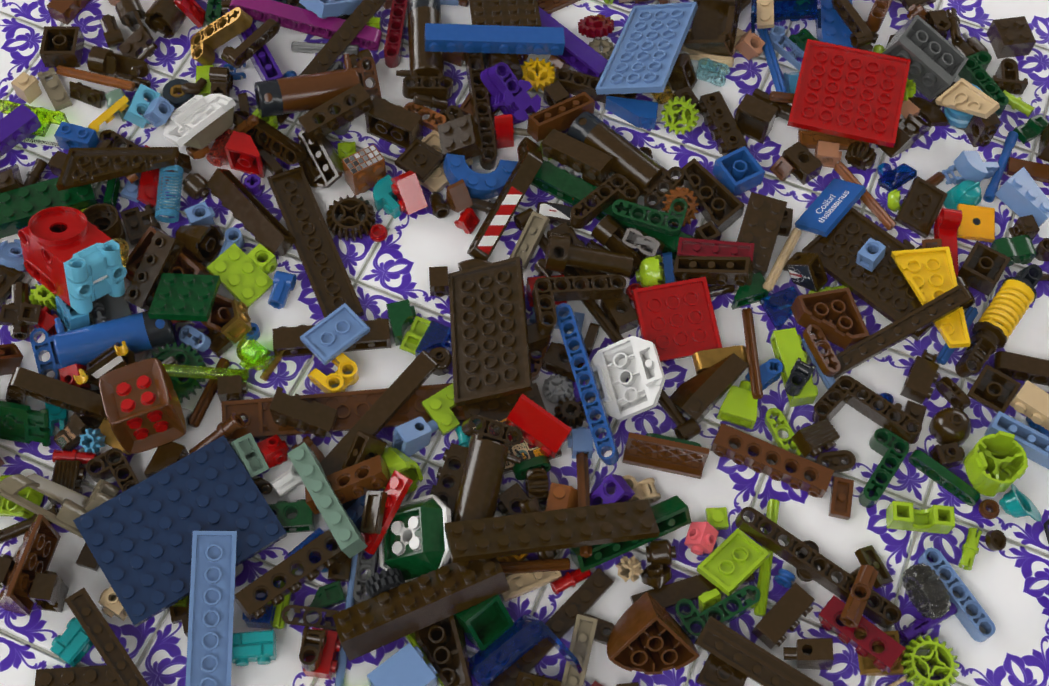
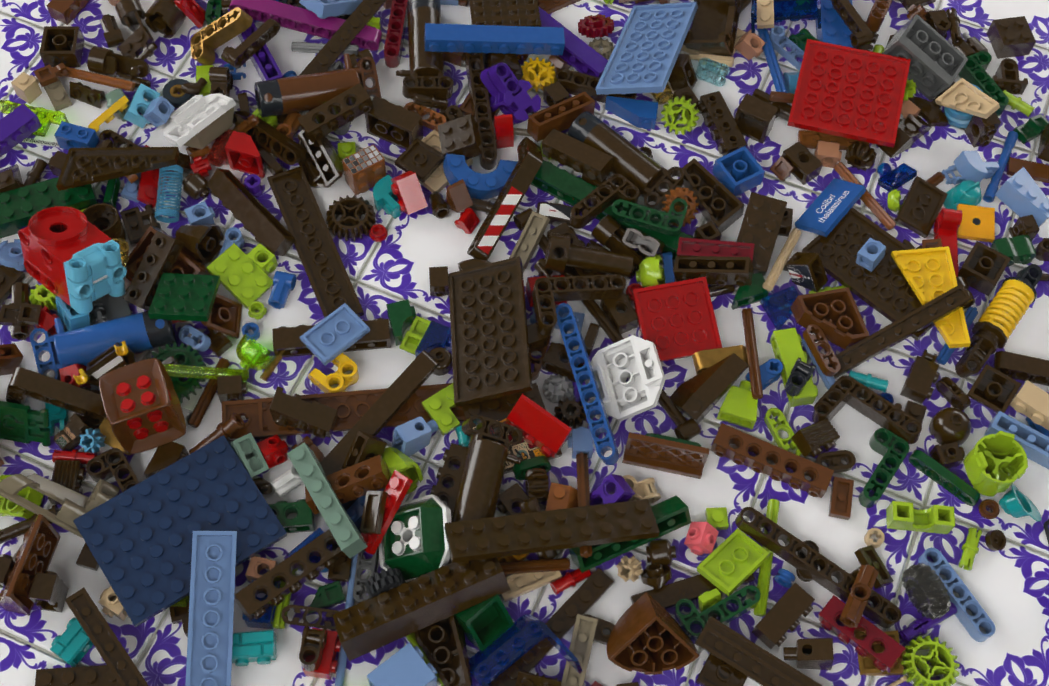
(48, 75): none -> reddish brown plate
(201, 166): none -> red gear
(239, 324): pearl gold bracket -> none
(253, 307): none -> lime plate
(256, 565): none -> nougat brick
(290, 125): none -> dark orange piece
(869, 381): none -> teal pin
(879, 534): none -> tan bush

